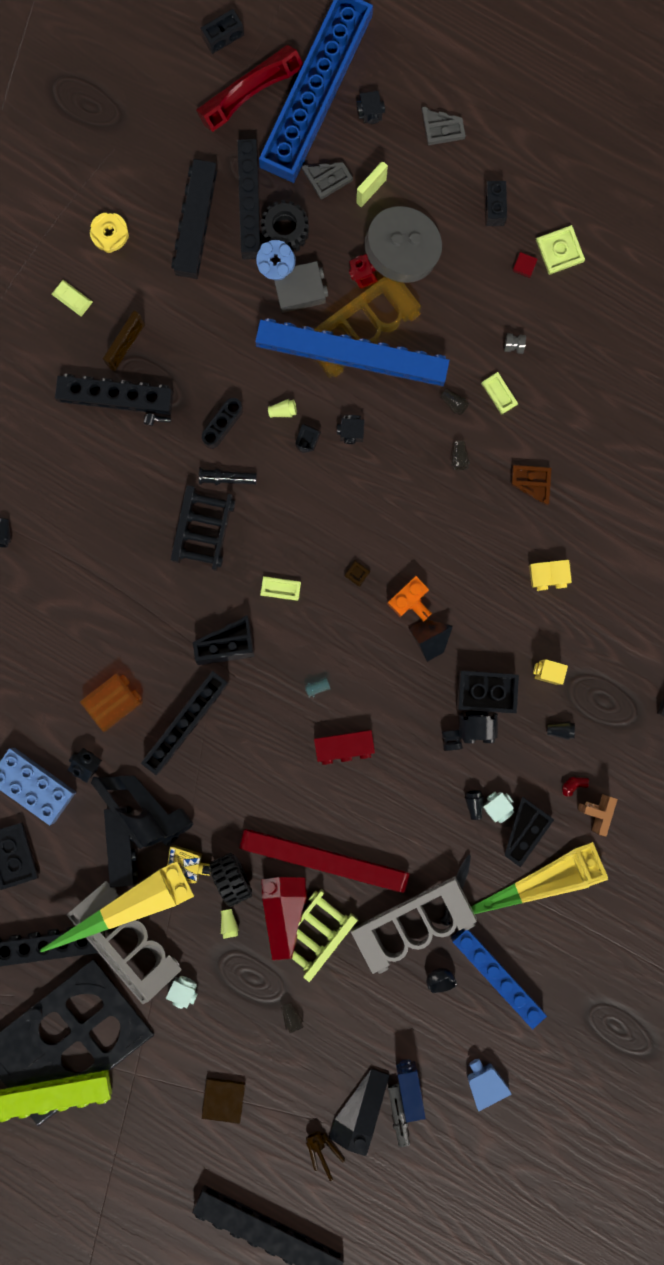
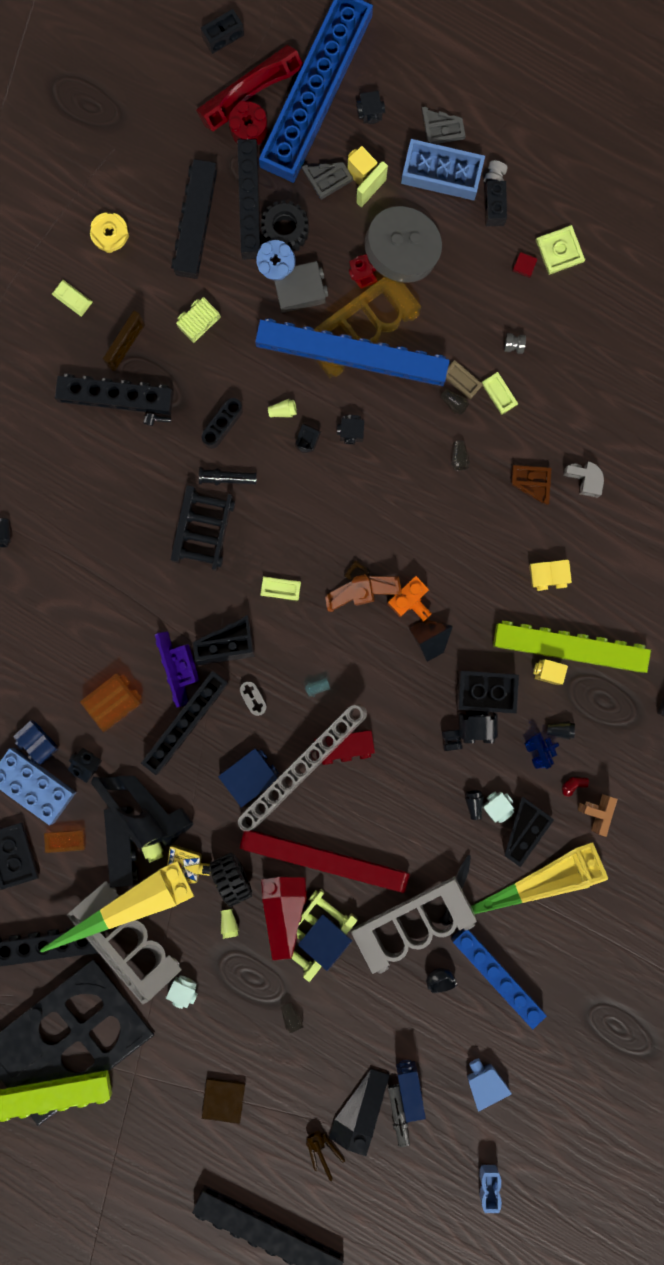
(35, 742): none -> dark blue brick
(64, 841): none -> clear orange plate
(153, 852): none -> yellowish green brick
(178, 667): none -> dark purple bracket
(198, 319): none -> yellowish green brick
(248, 700): none -> light grey beam
(249, 776): none -> dark blue brick
(251, 115): none -> dark red brick
(294, 772): none -> light grey beam
(325, 942): none -> dark blue tile
(360, 164): none -> light yellow brick
(362, 590): none -> dark orange plate
(442, 169): none -> medium blue brick
(463, 380): none -> dark tan tile
(490, 1189): none -> medium blue brick
(496, 171): none -> light grey wheel
(545, 759): none -> clear blue hips
(572, 648): none -> lime brick
(591, 478): none -> light grey brick

